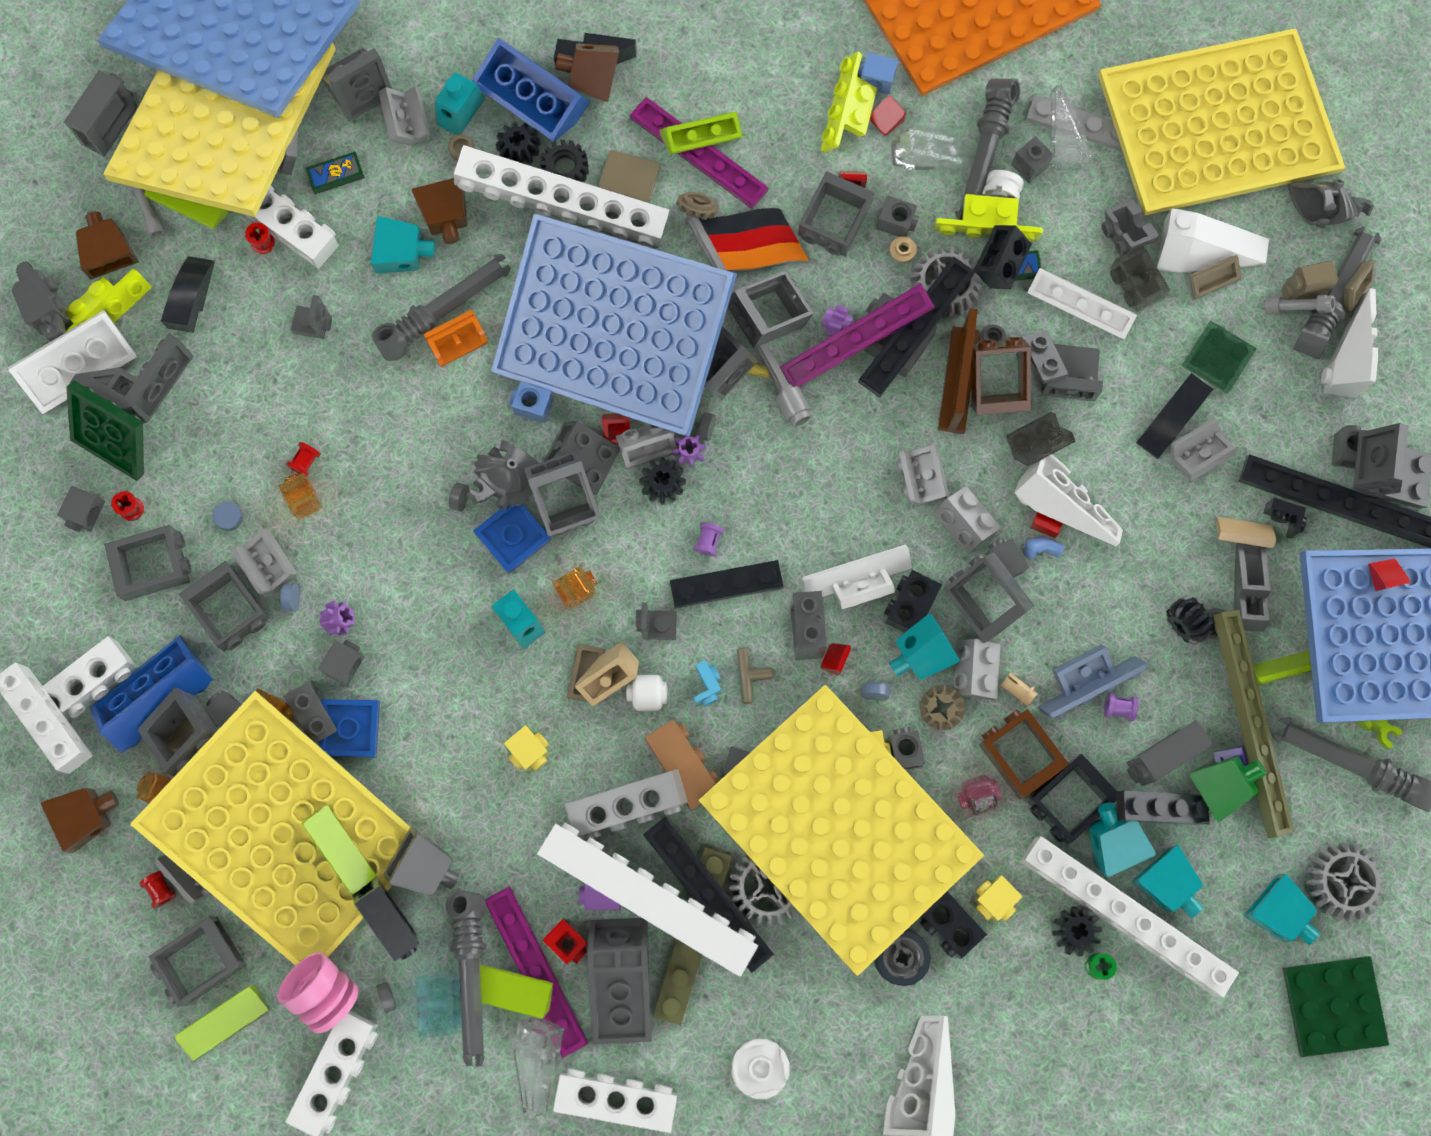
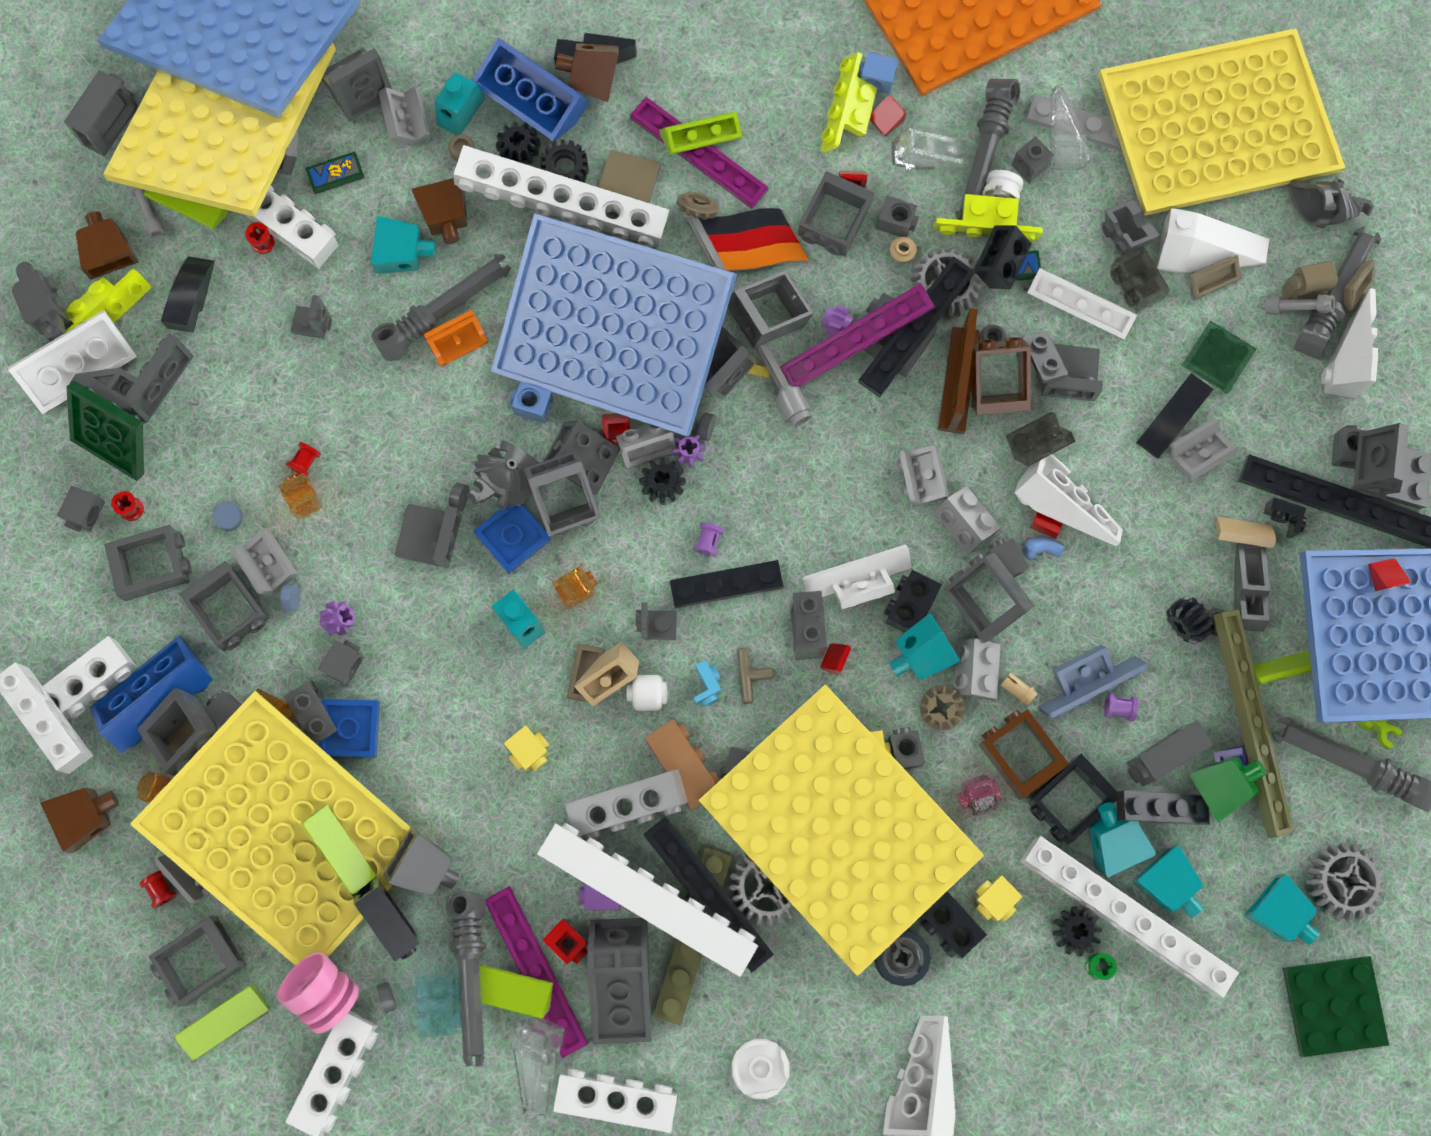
(428, 535): none -> dark grey bracket
(875, 691): sand blue tile -> none

